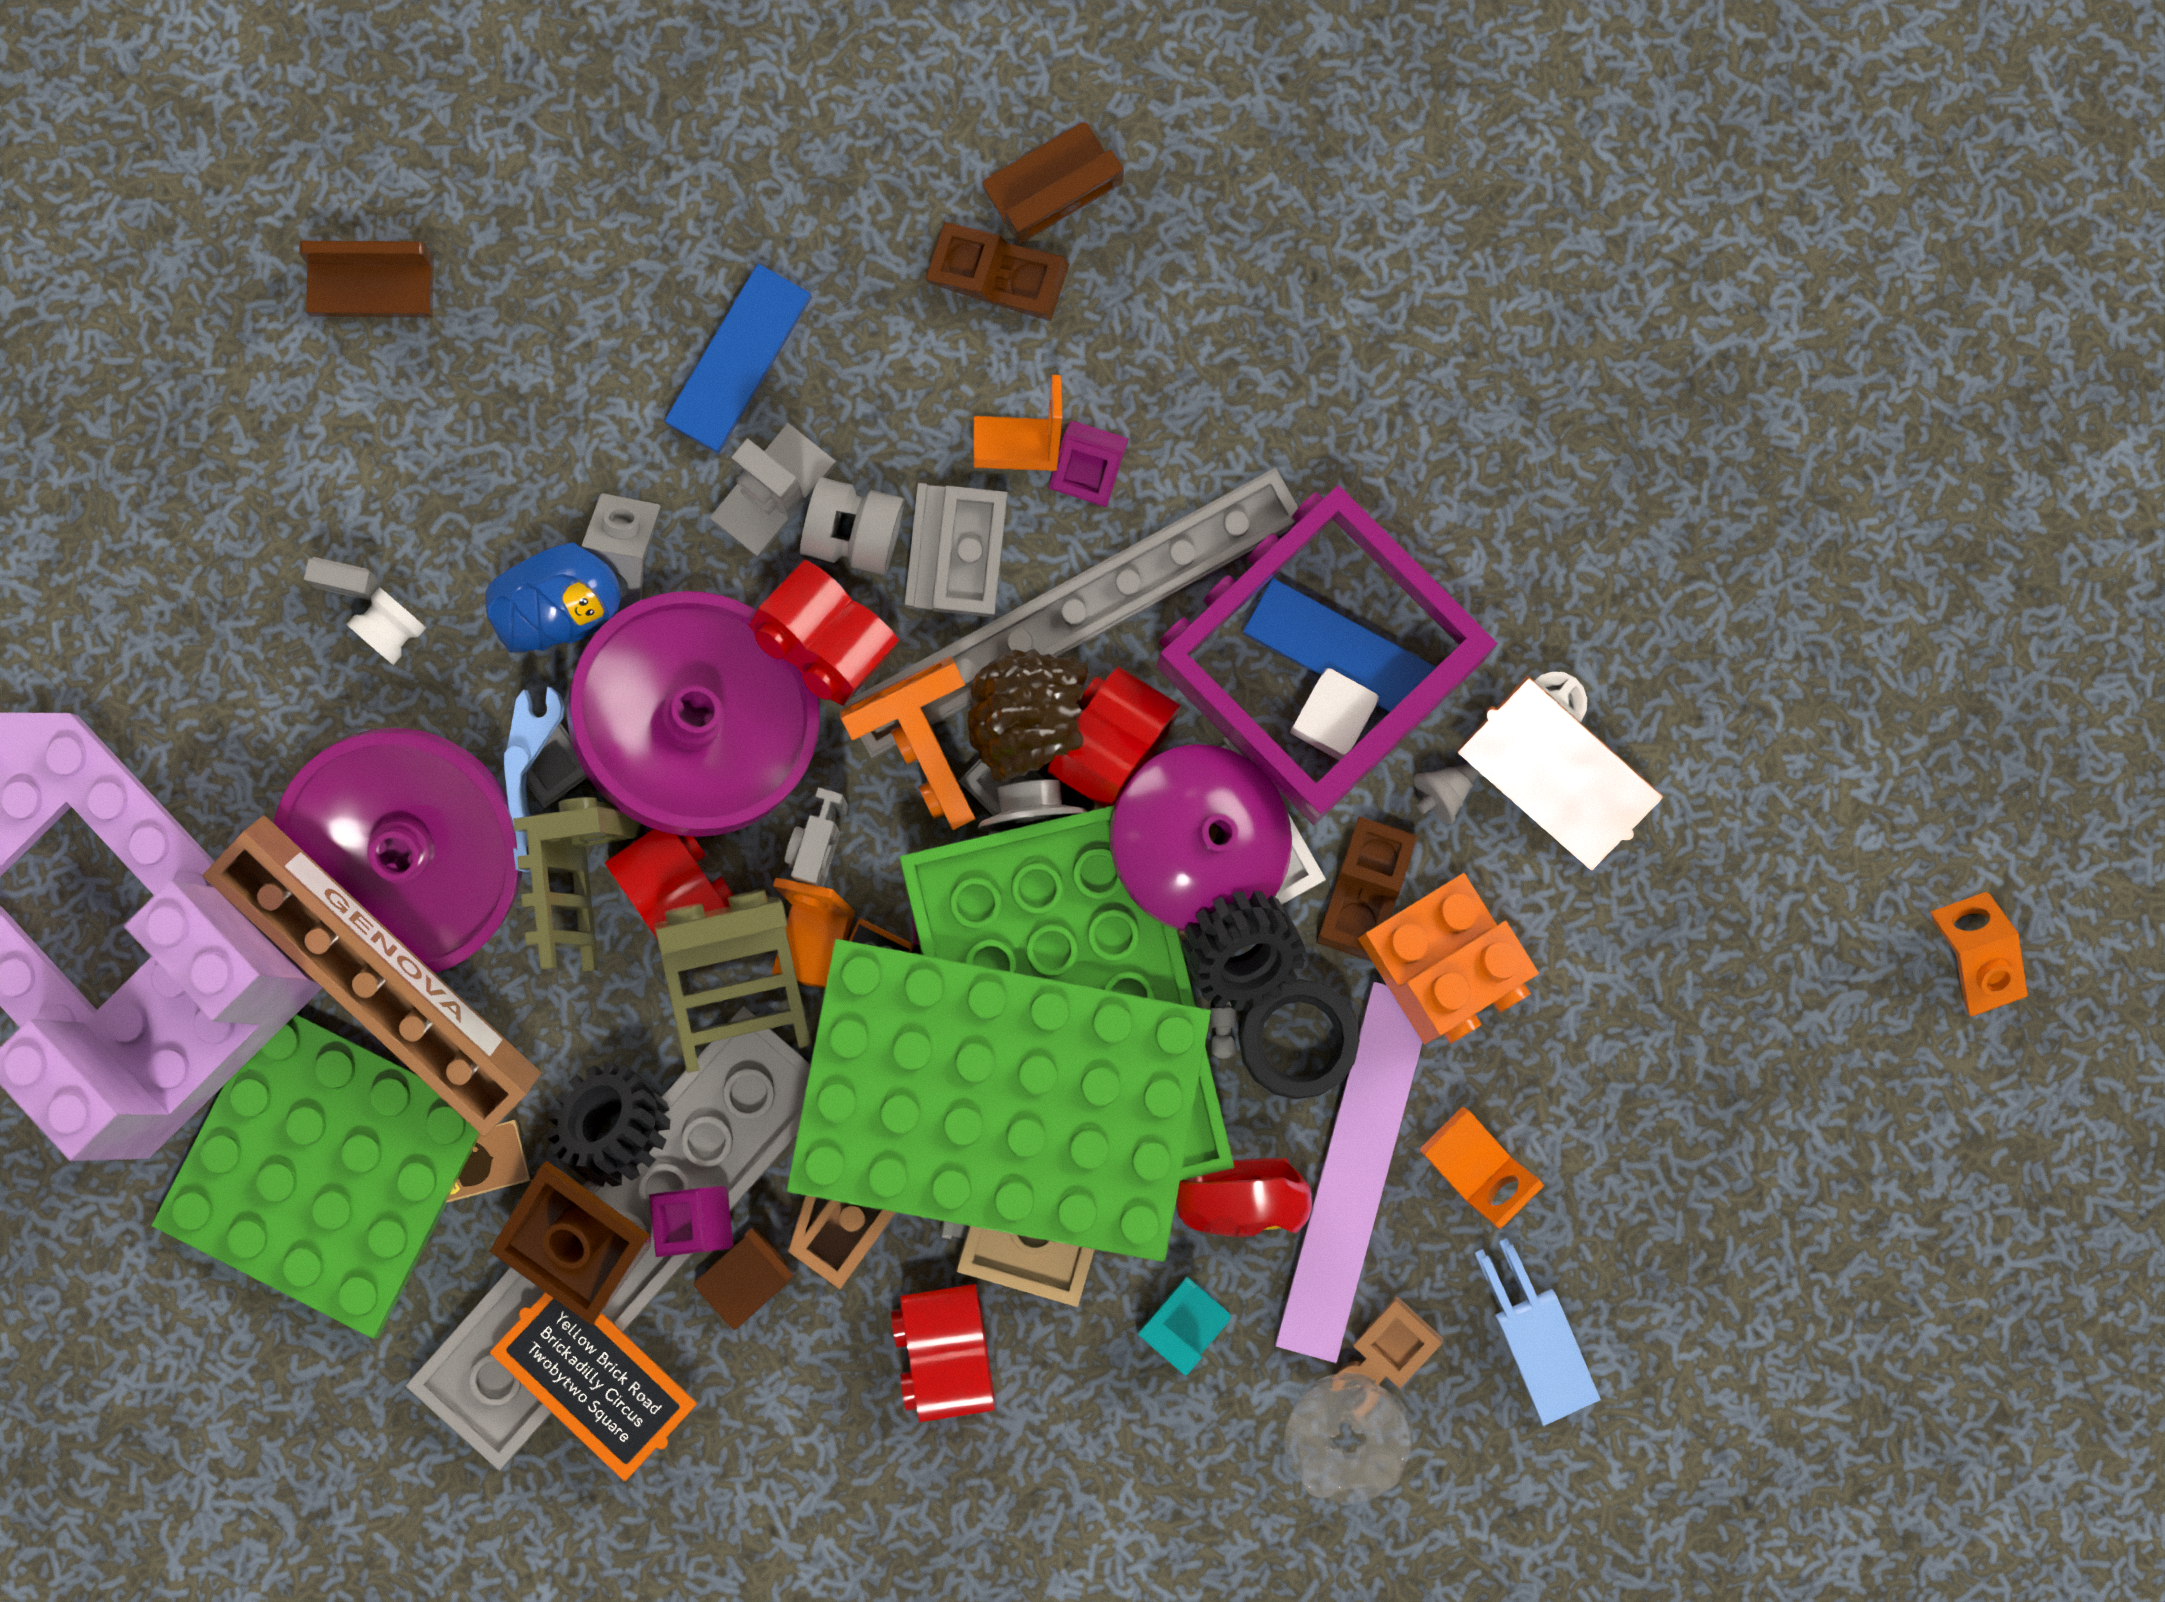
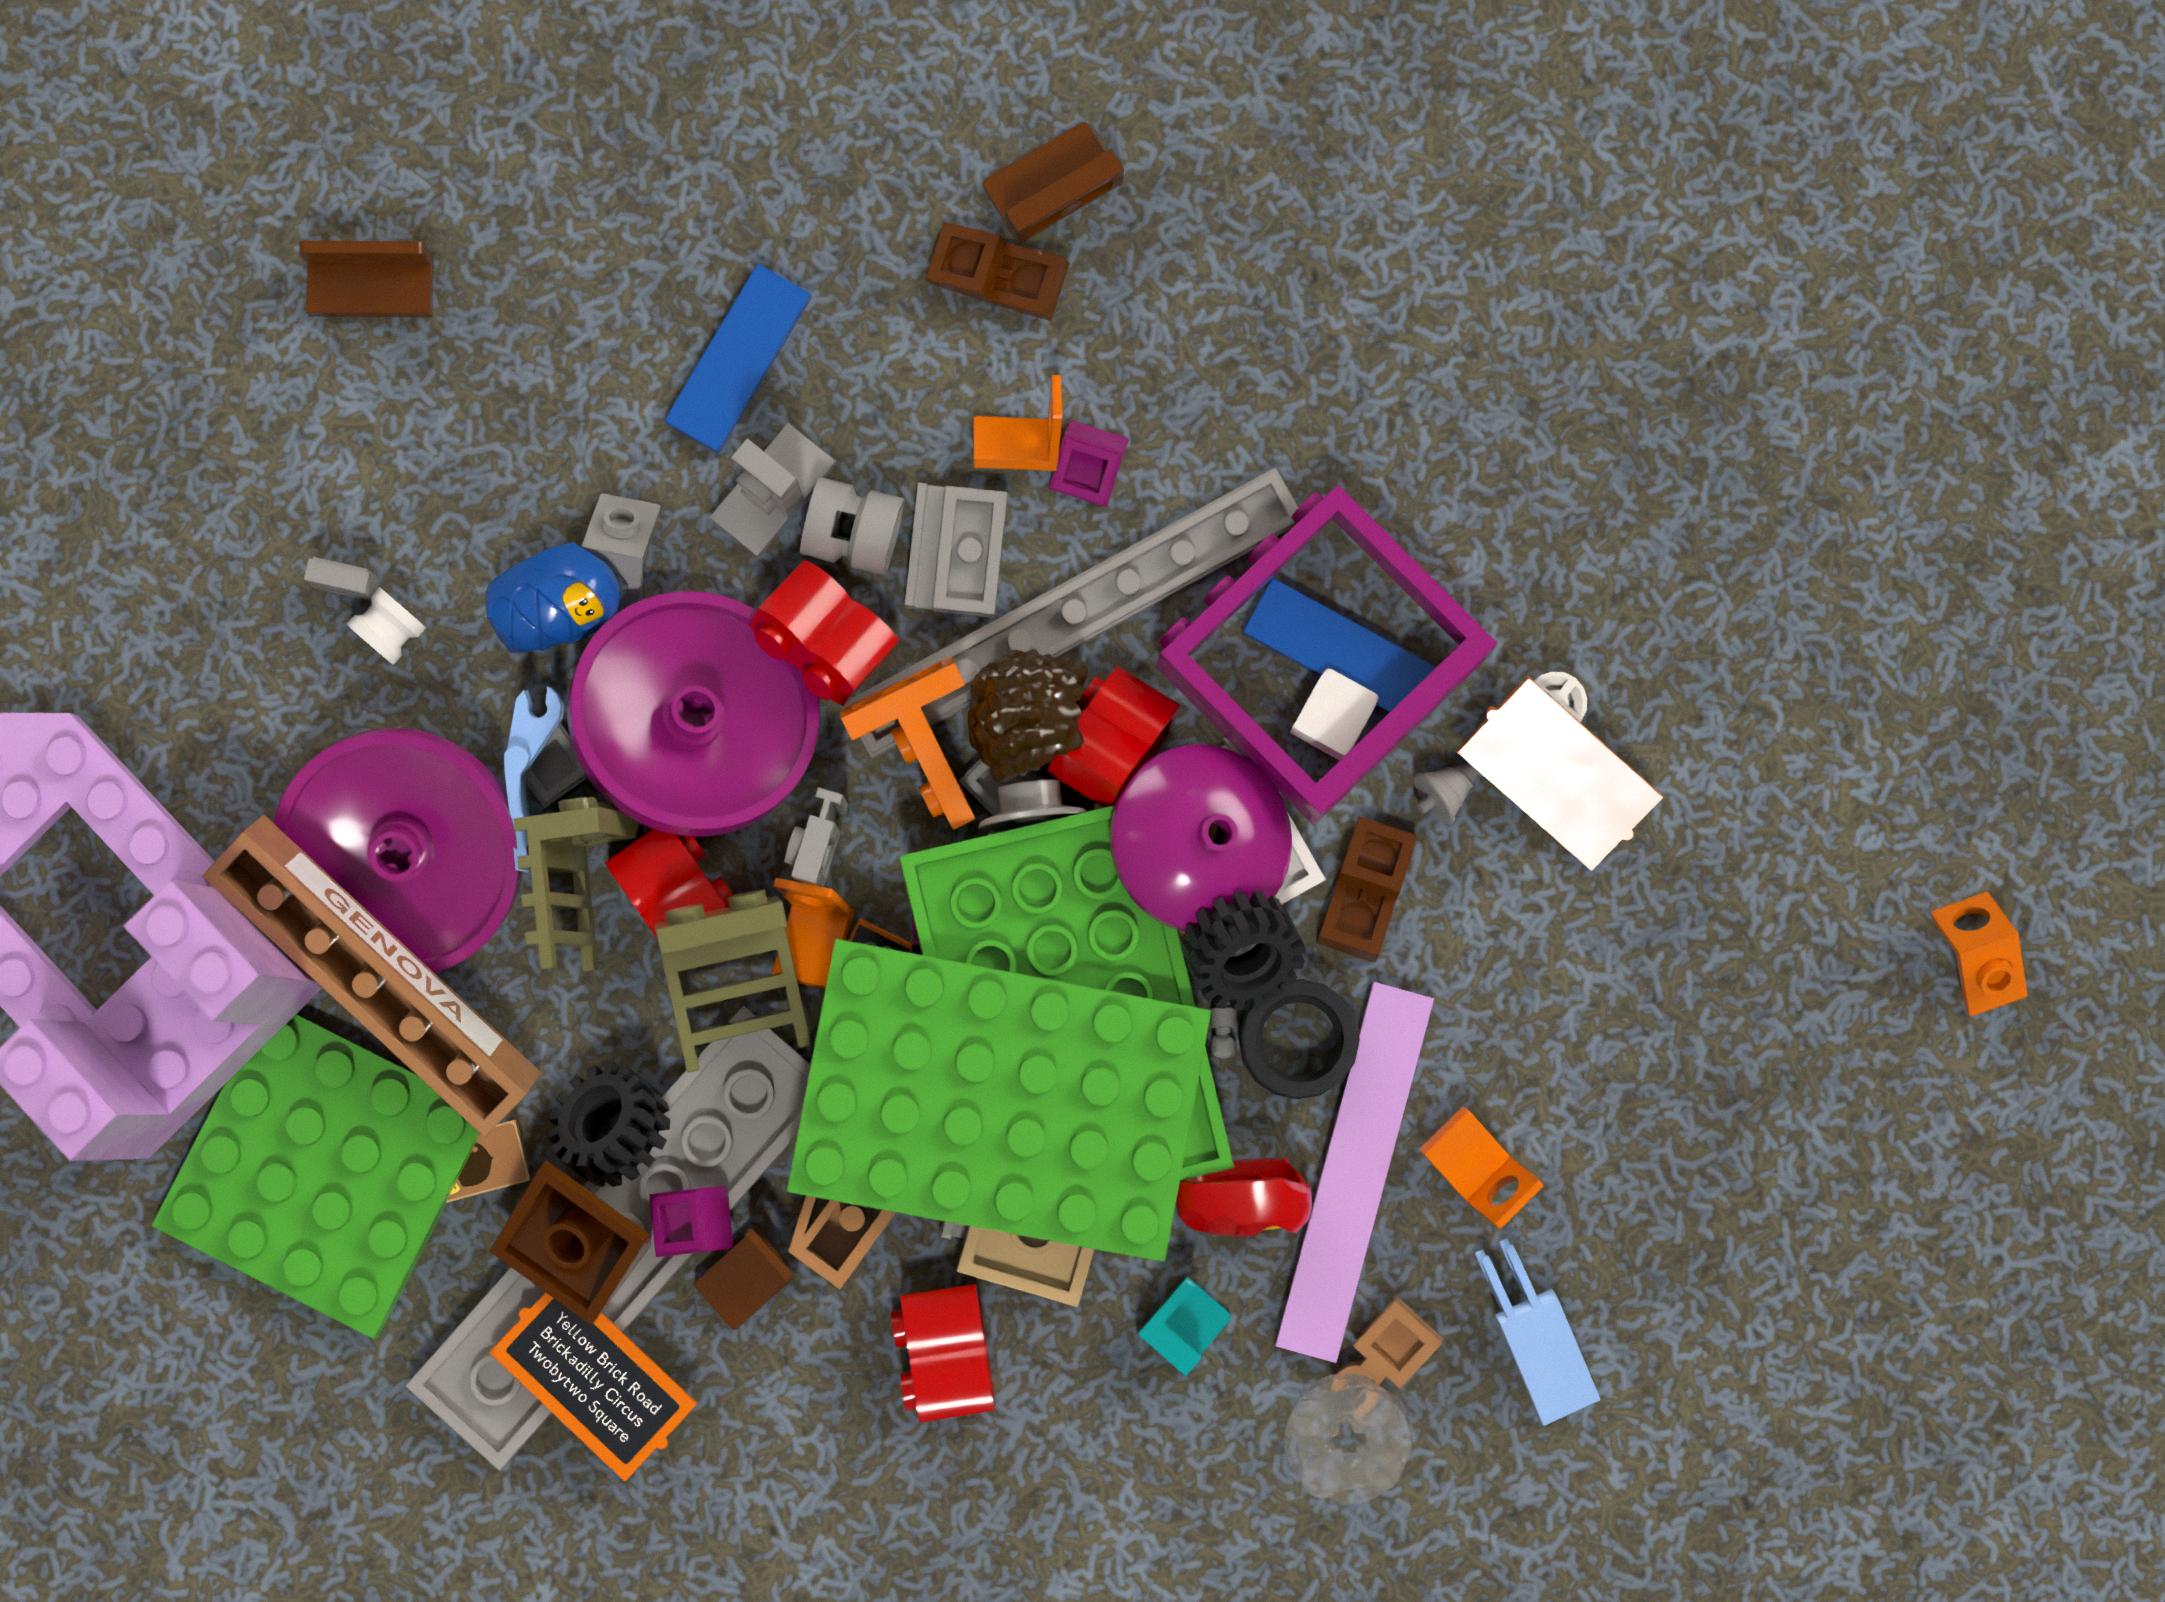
(1449, 961): orange plate -> none

